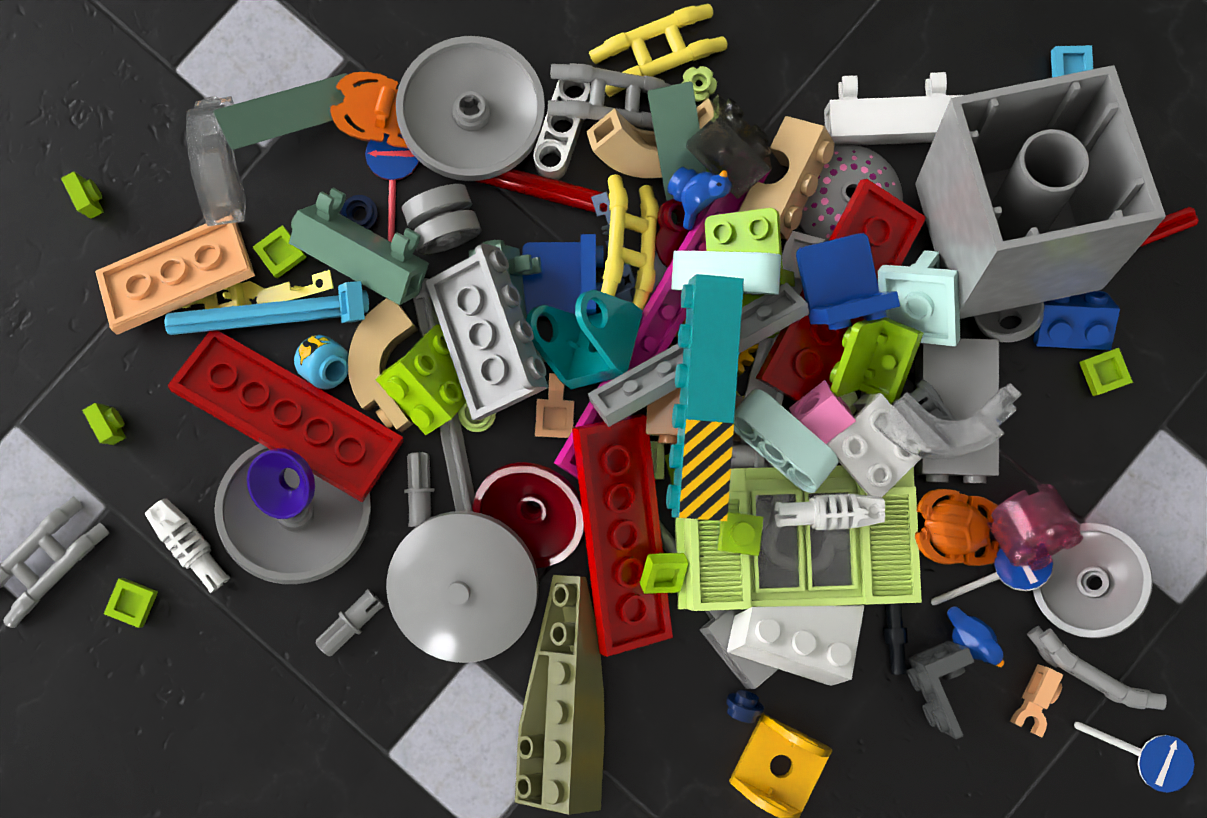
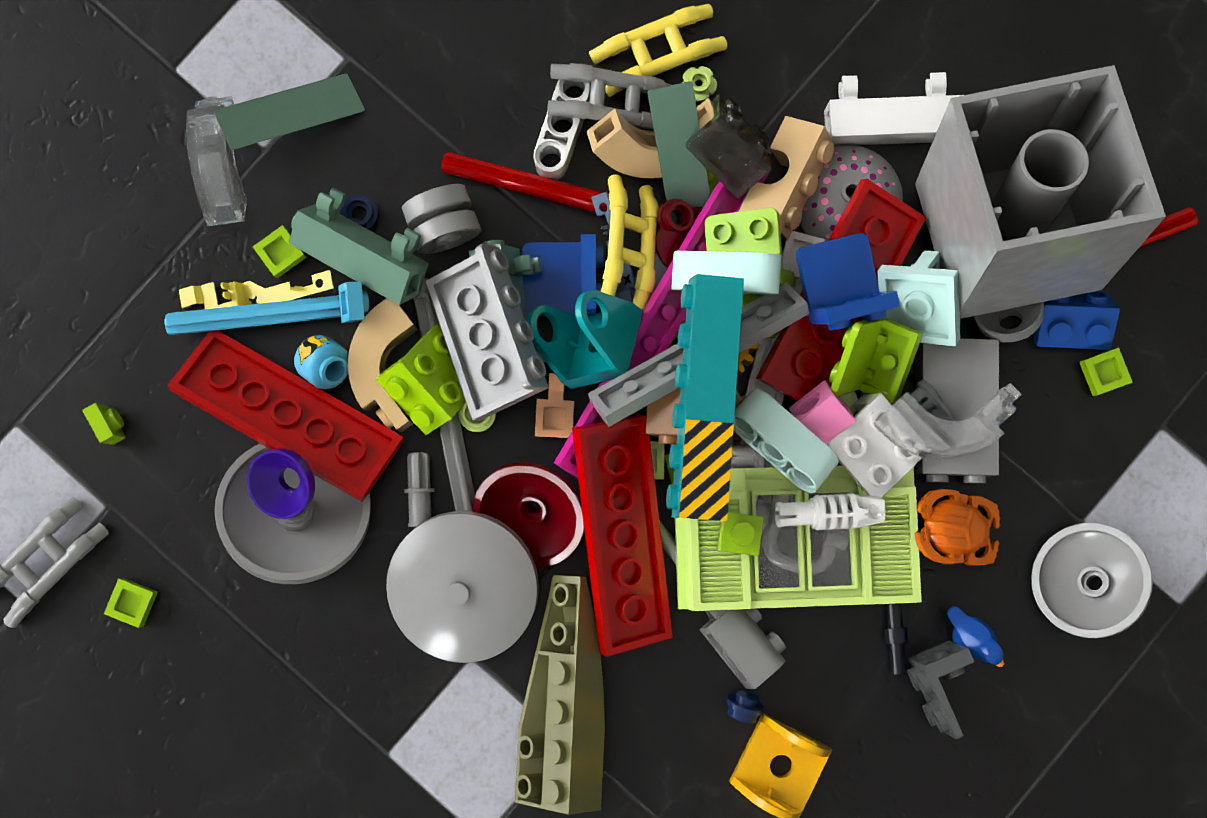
(83, 194): lime plate -> none
(173, 275): light nougat tile -> none
(186, 543): white hinge -> none
(349, 623): light grey axle -> none
(369, 108): orange shield -> none
(392, 165): blue piece -> none
(470, 108): light grey dish -> none
(664, 573): lime plate -> none
(697, 191): blue animal -> none
(800, 639): white wedge -> none
(1015, 577): piece -> none
(1034, 527): clear pink brick -> none
(1040, 692): light nougat plate -> none
(1058, 655): light grey piece -> none
(1071, 59): medium azure plate -> none
(1162, 762): blue piece -> none

